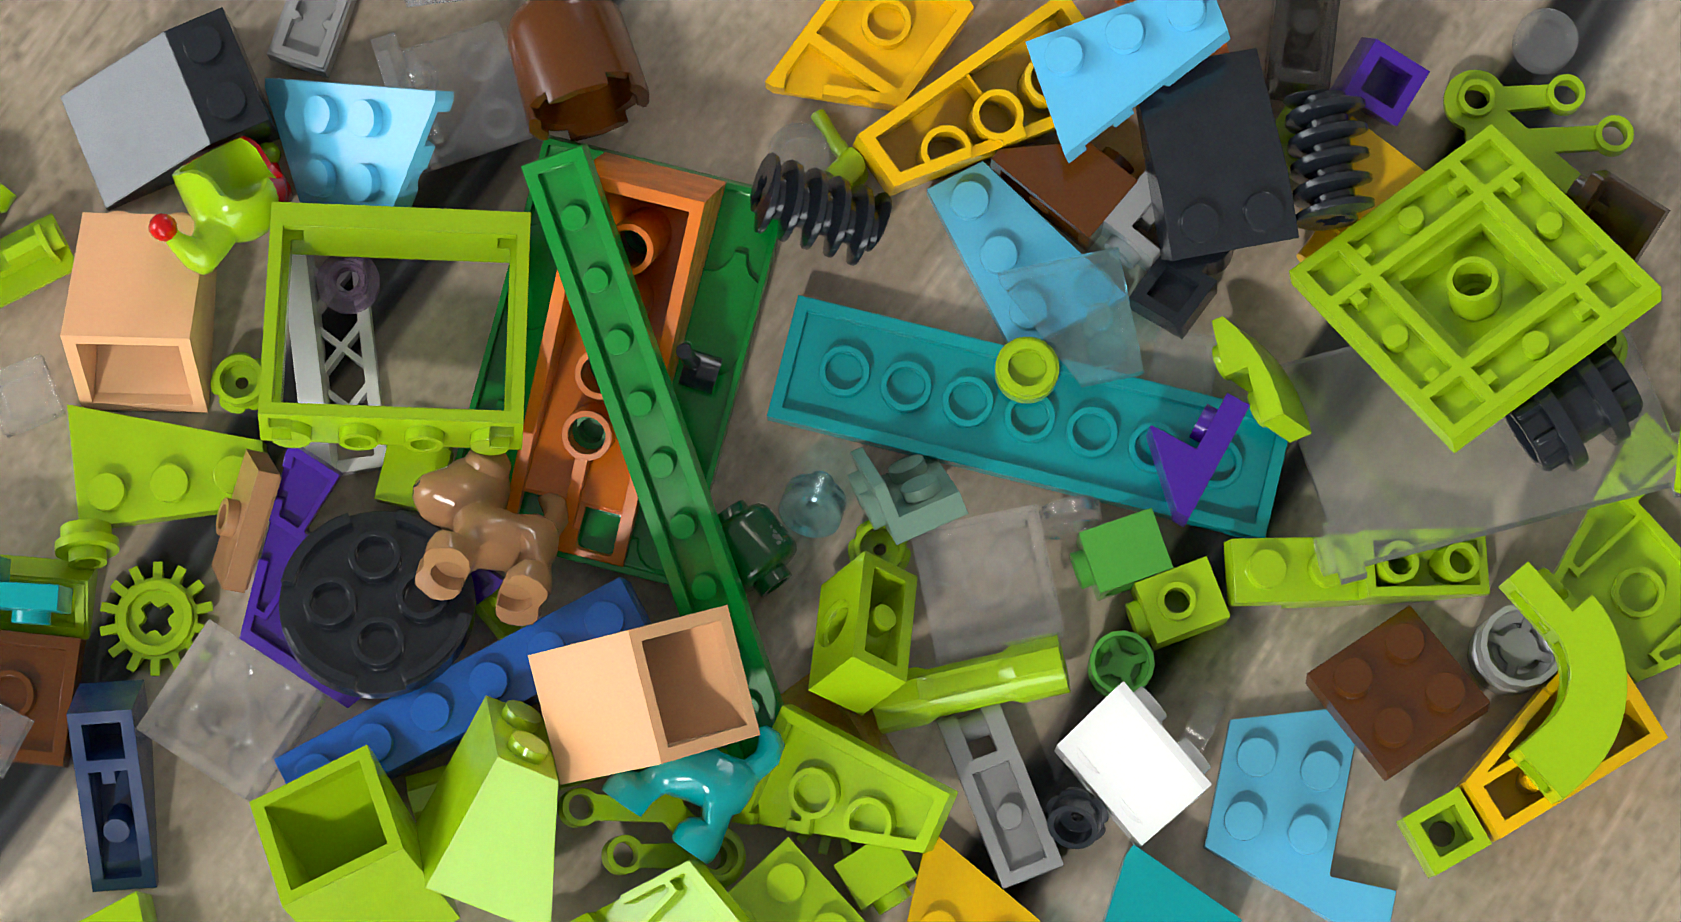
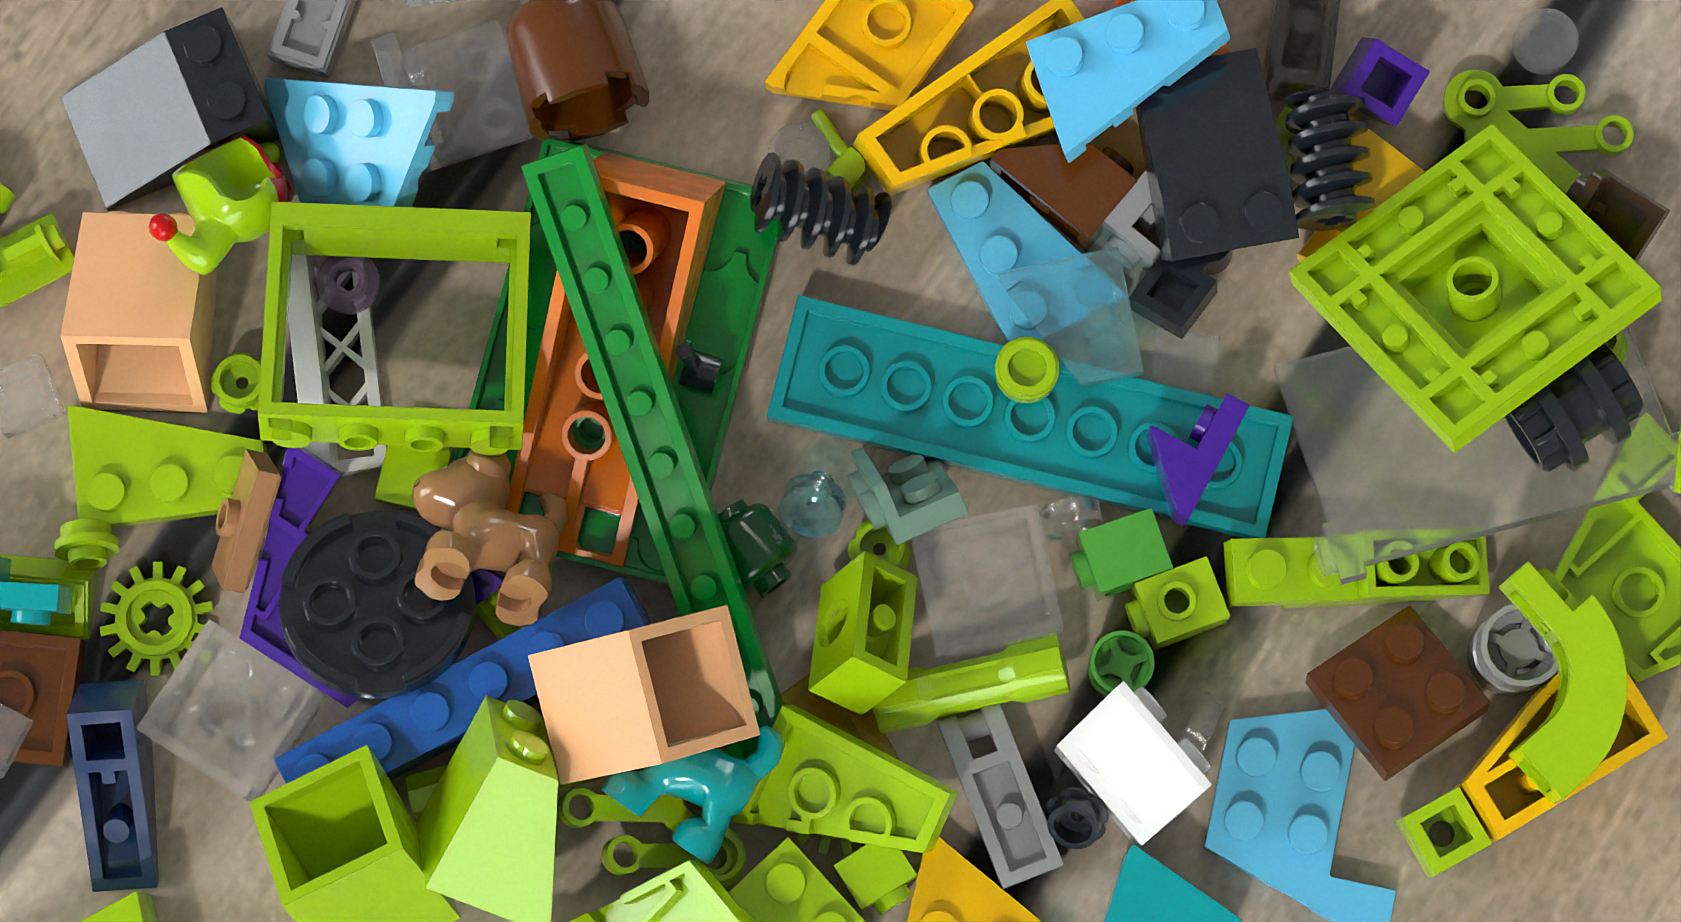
(1269, 388): lime slope -> none

